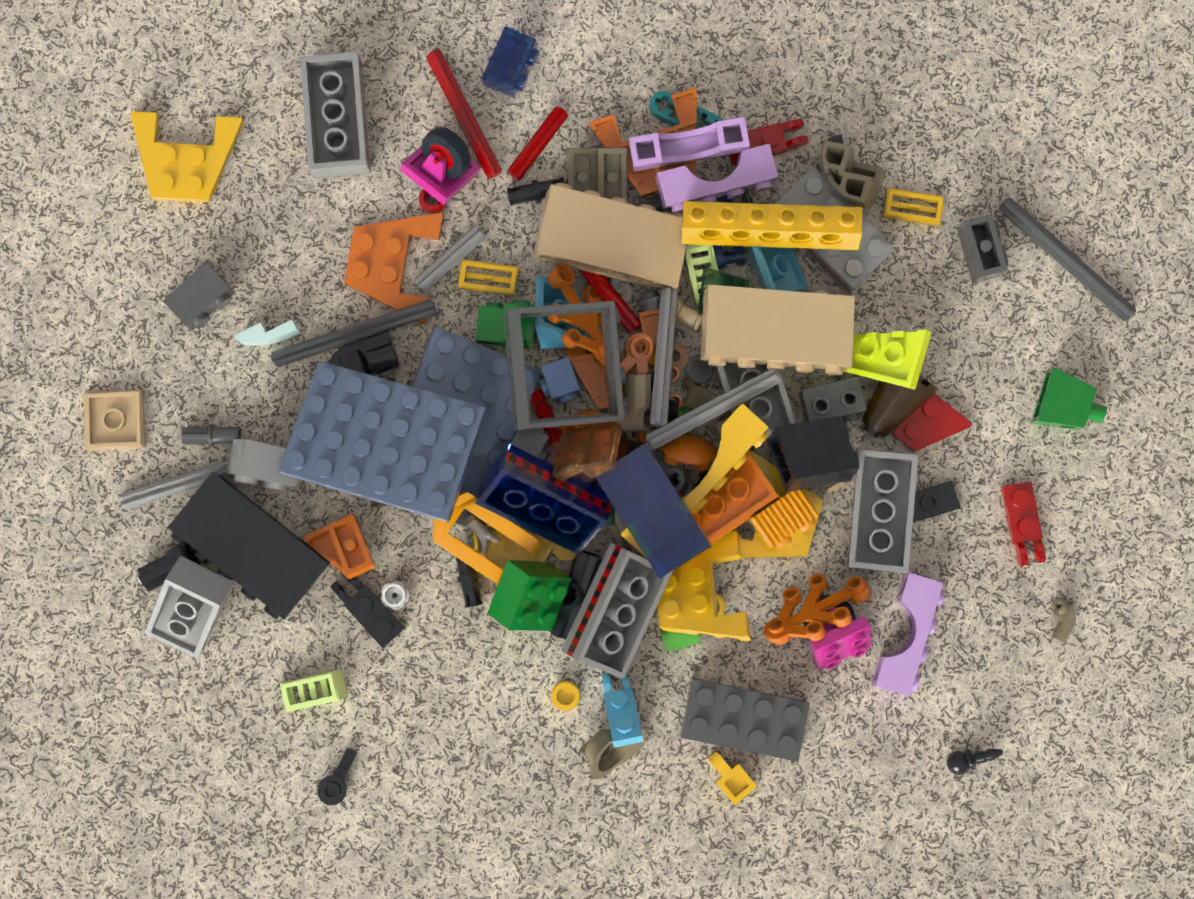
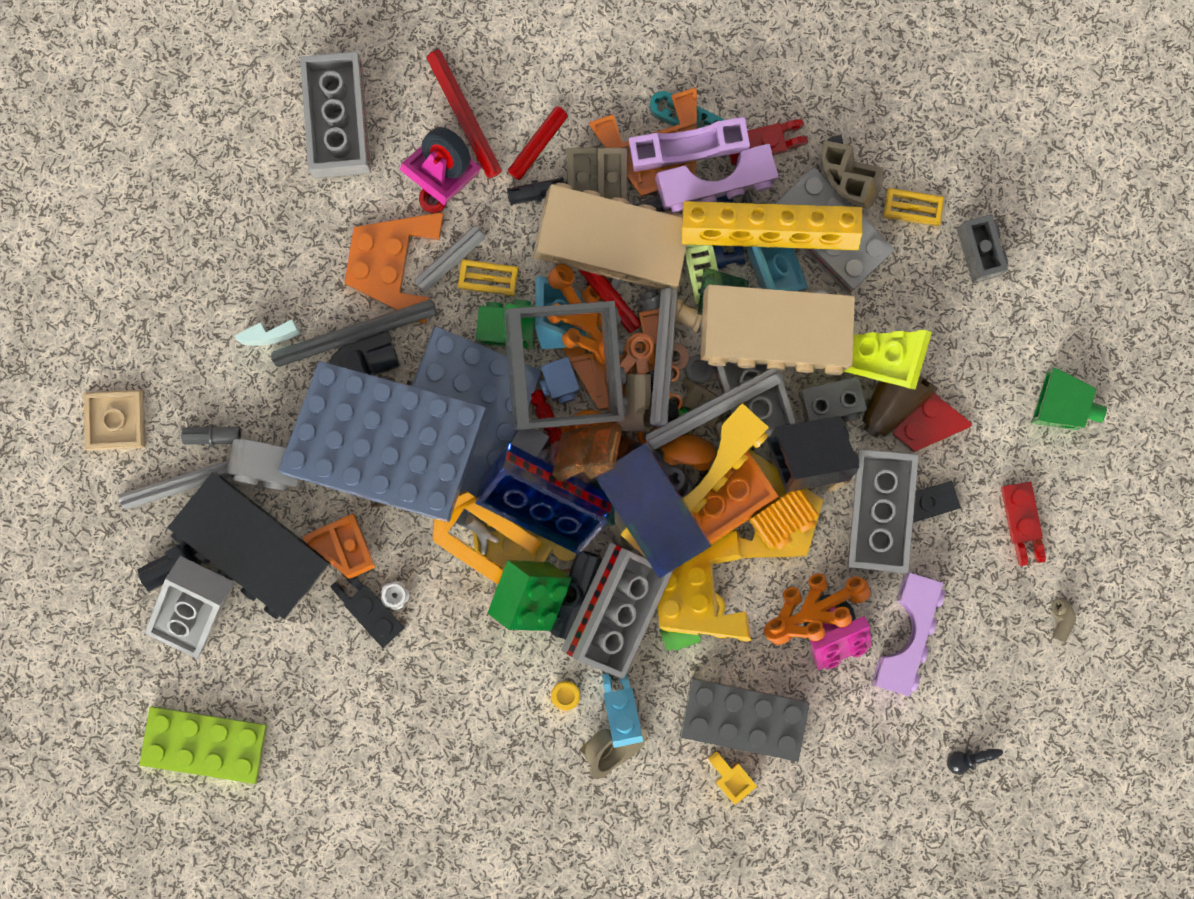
(180, 169): yellow wing -> none
(199, 297): dark grey brick -> none
(203, 745): none -> lime plate
(333, 788): black plate -> none
(336, 684): yellowish green slope -> none
(469, 584): black pin -> none
(510, 62): clear blue brick -> none
(1067, 259): dark grey axle -> none

